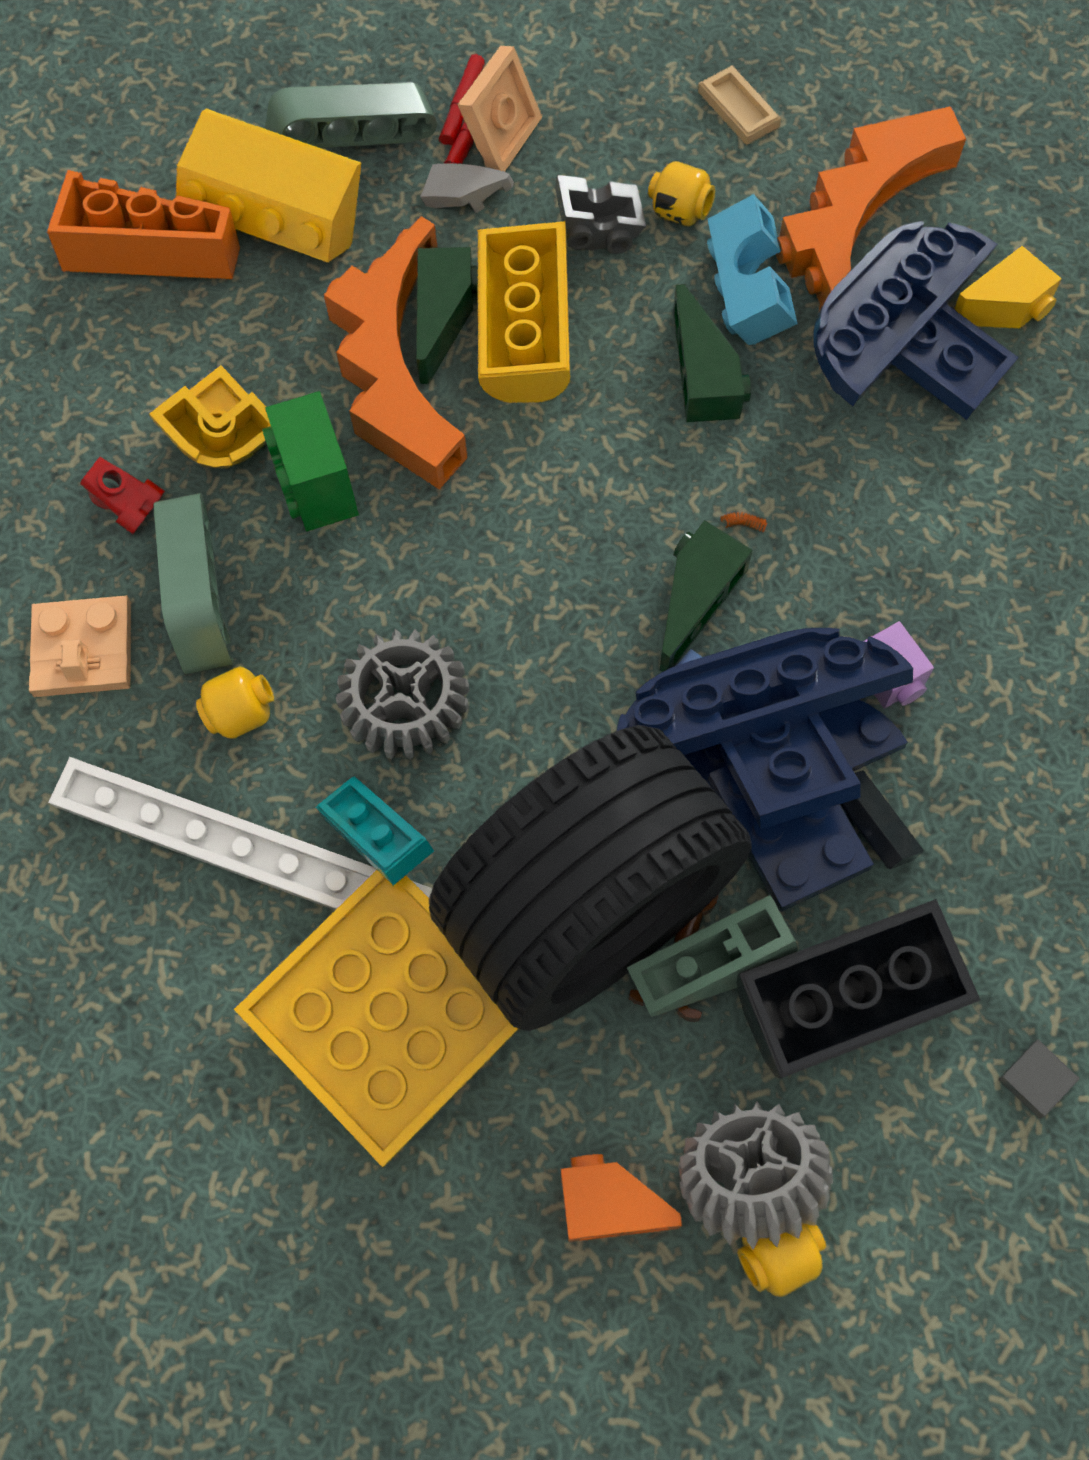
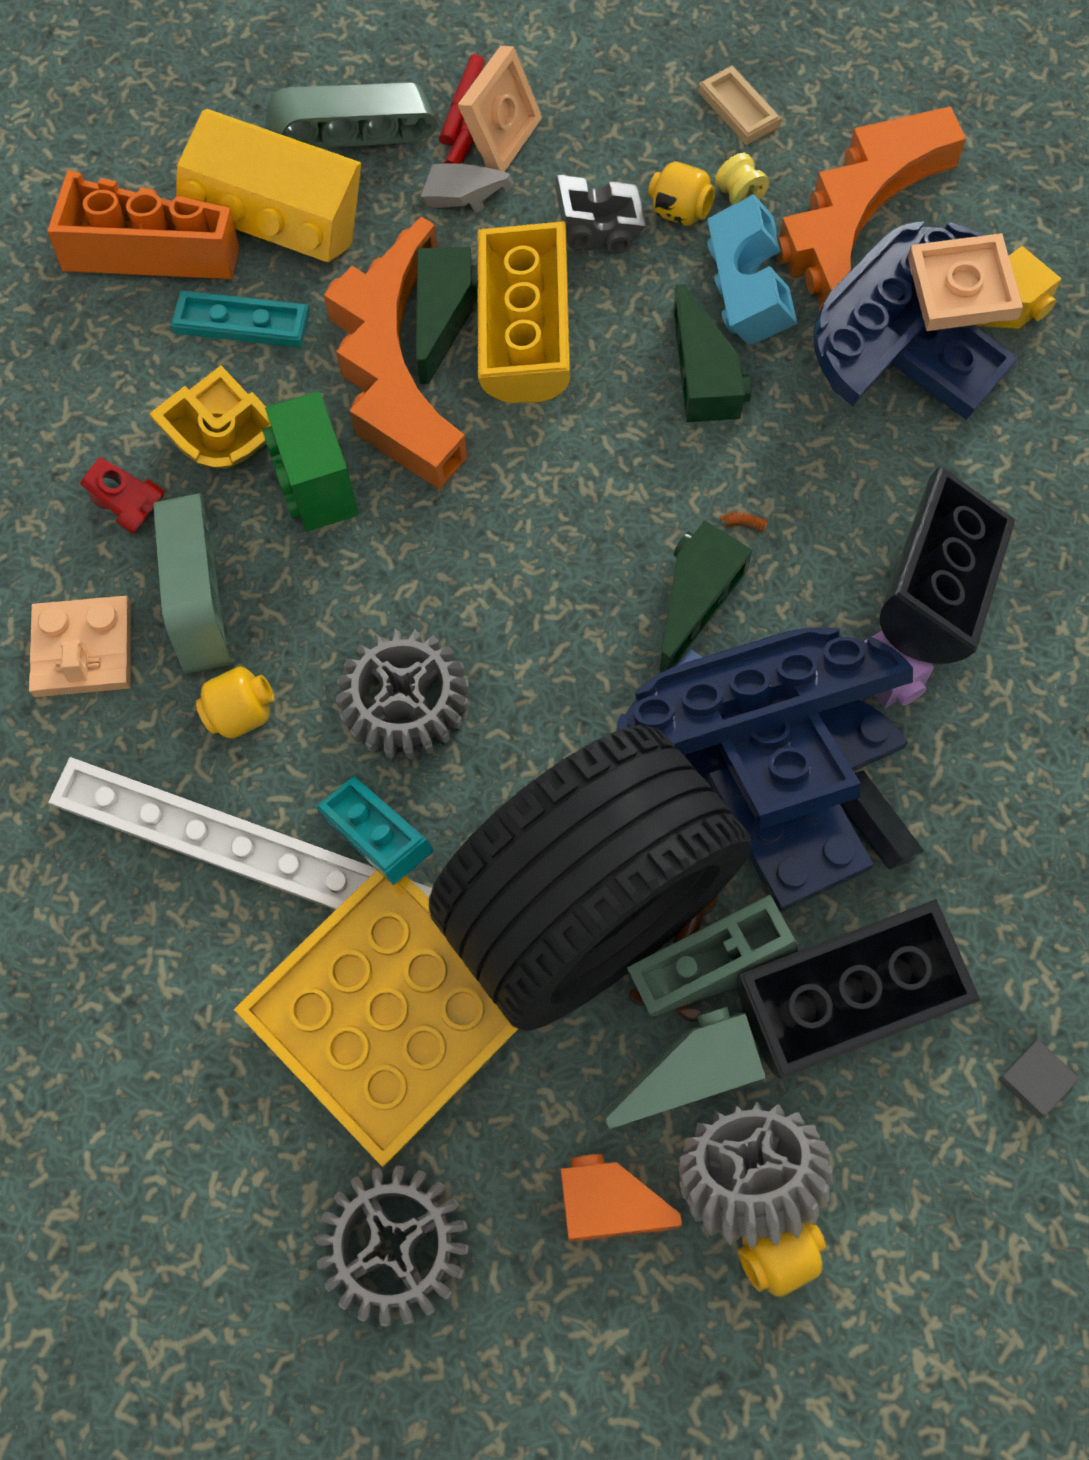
(240, 319): none -> teal tile
(367, 1260): none -> light grey gear
(694, 1066): none -> sand green slope
(741, 179): none -> light yellow wheel
(946, 572): none -> black brick
(964, 282): none -> light nougat hinge

